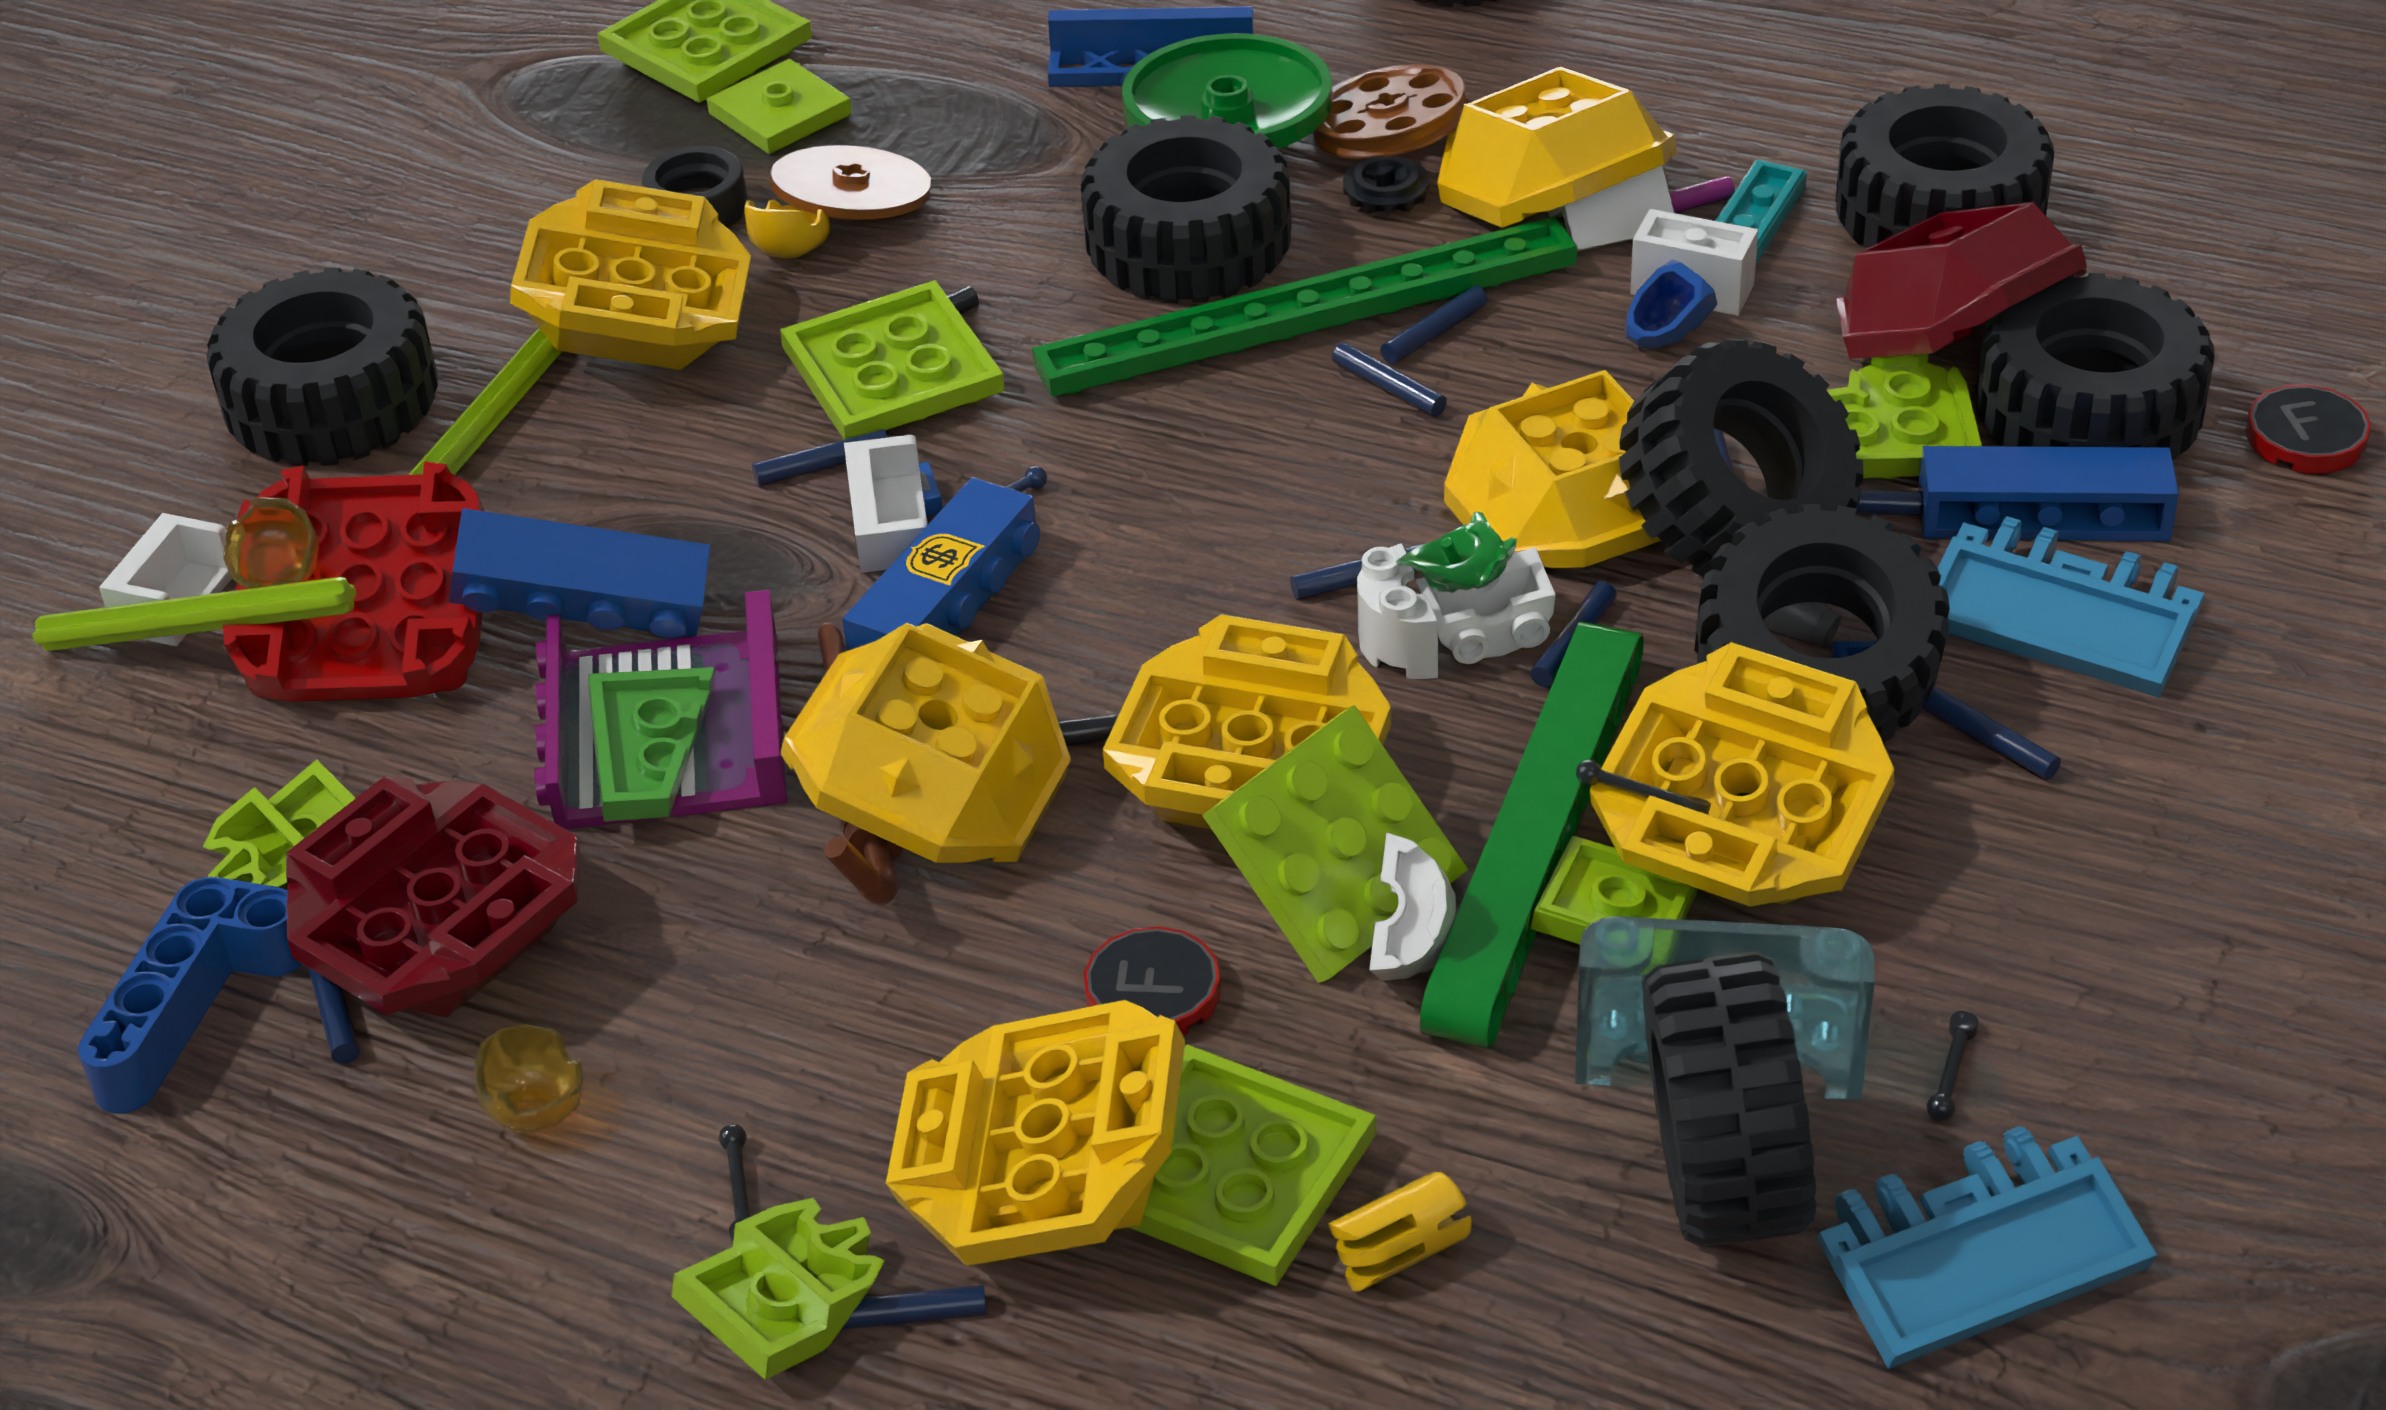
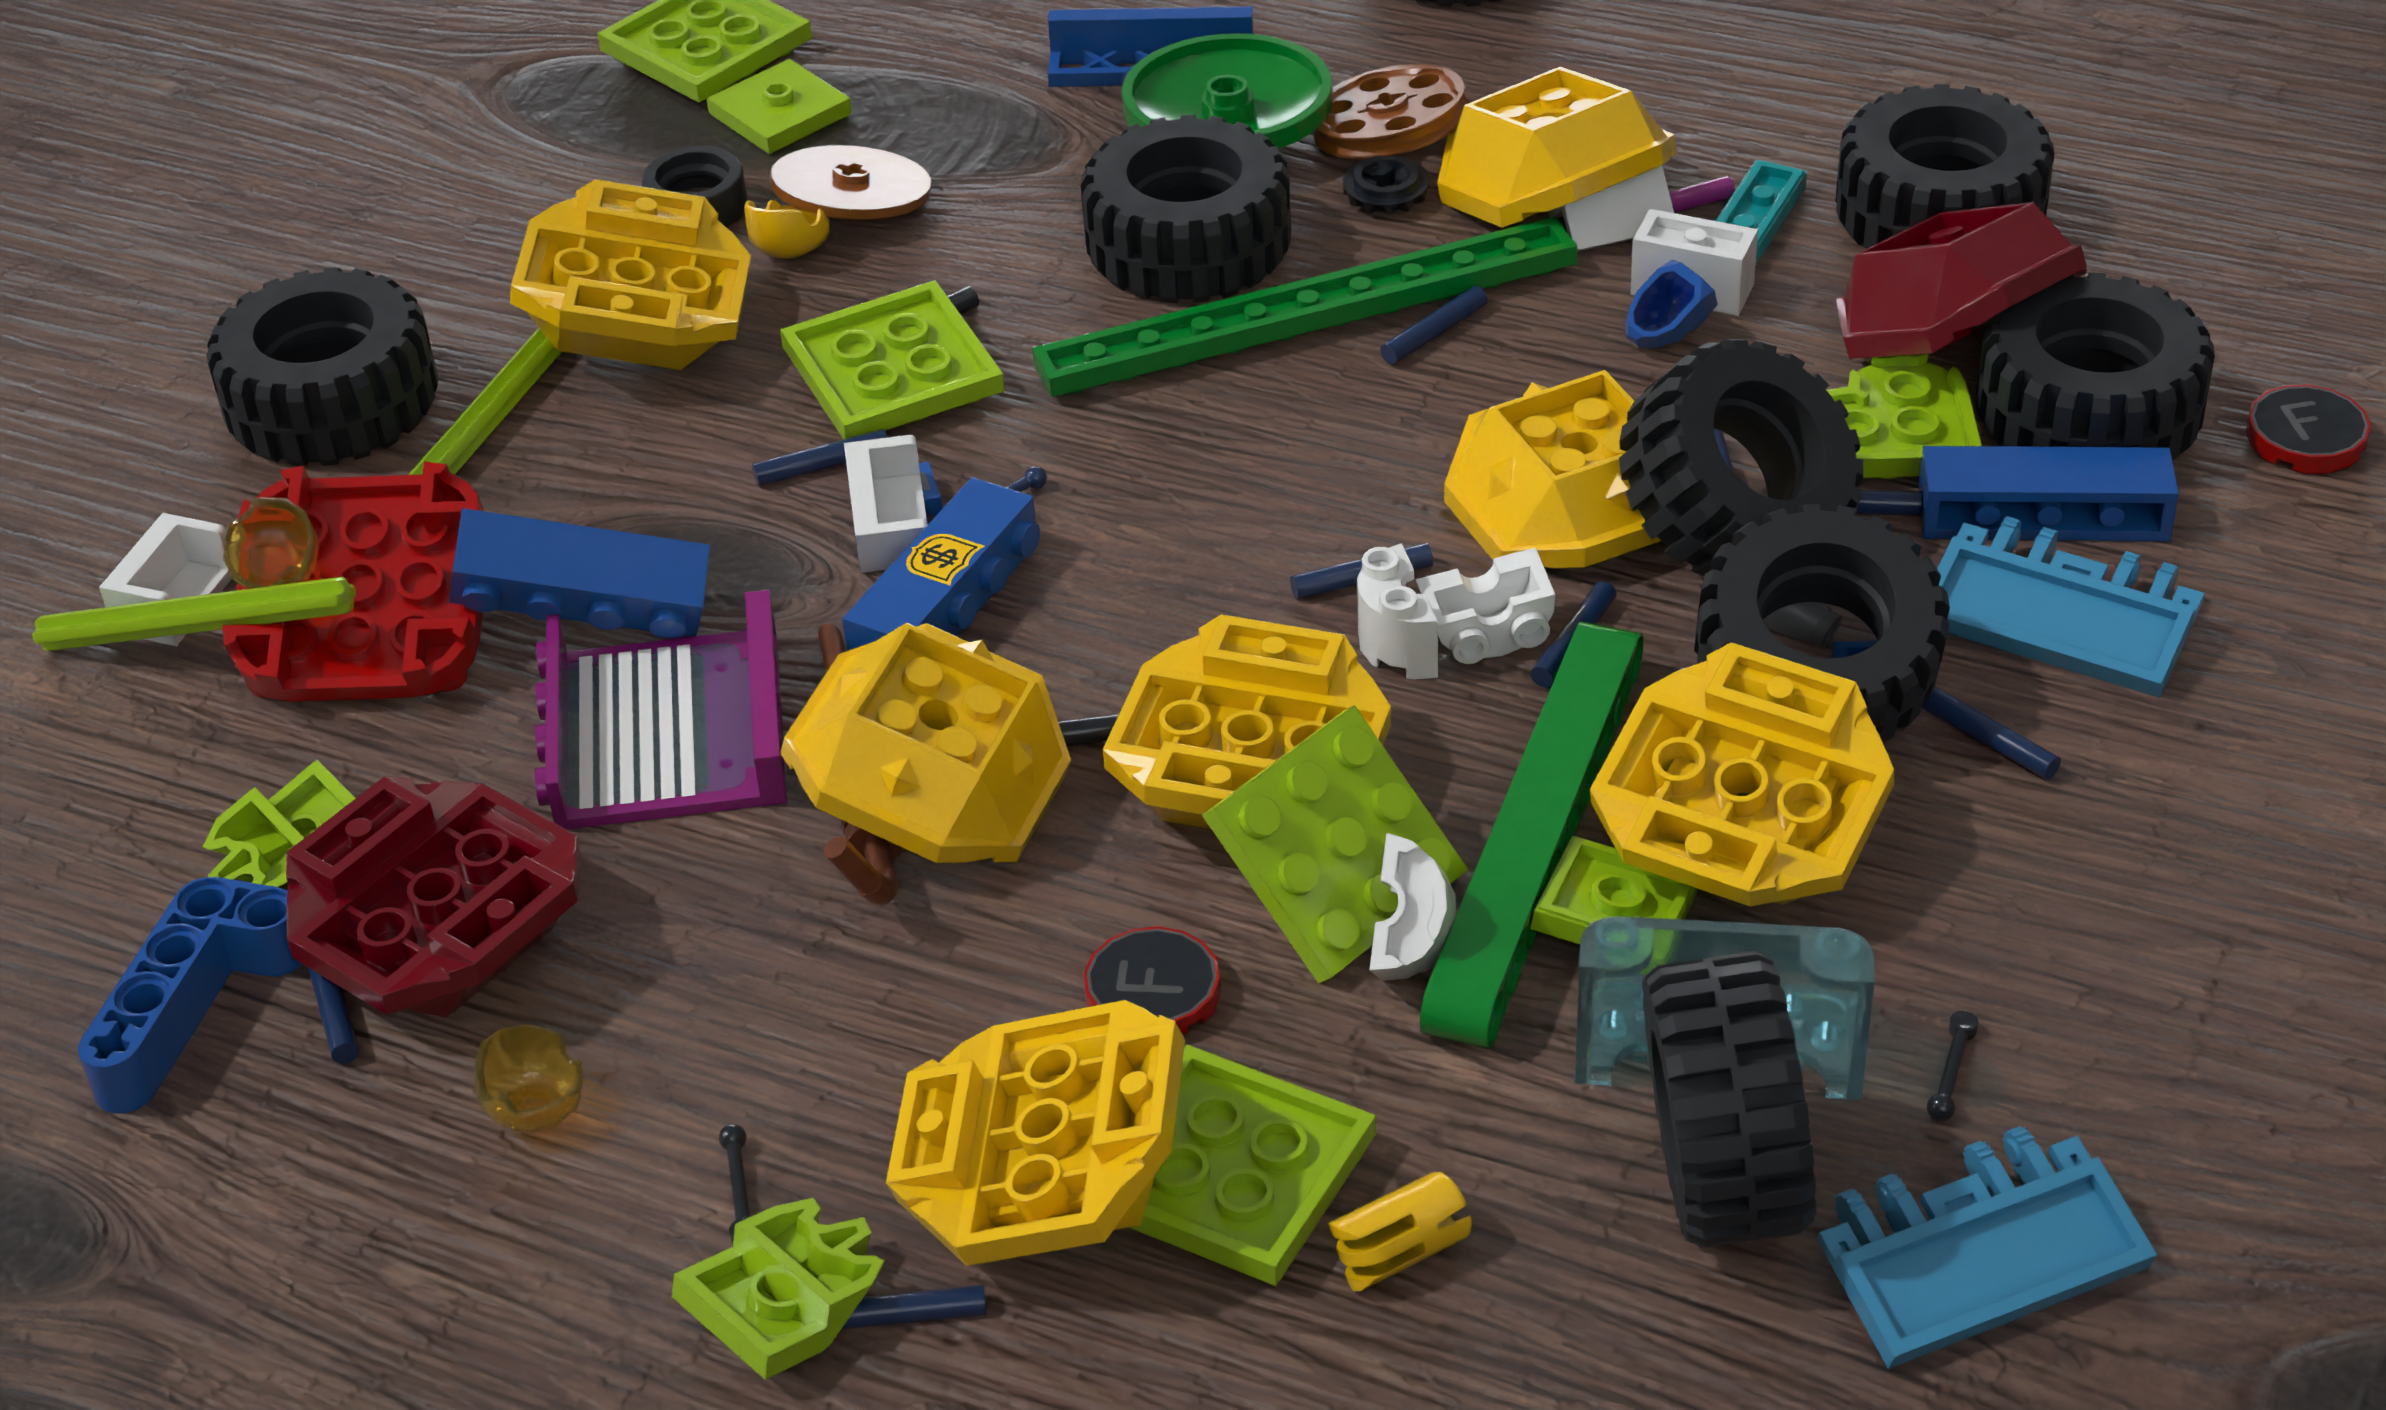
(645, 736): bright green wing -> none
(1389, 379): dark blue piece -> none
(1462, 558): green hat -> none
(1590, 773): black hinge -> none

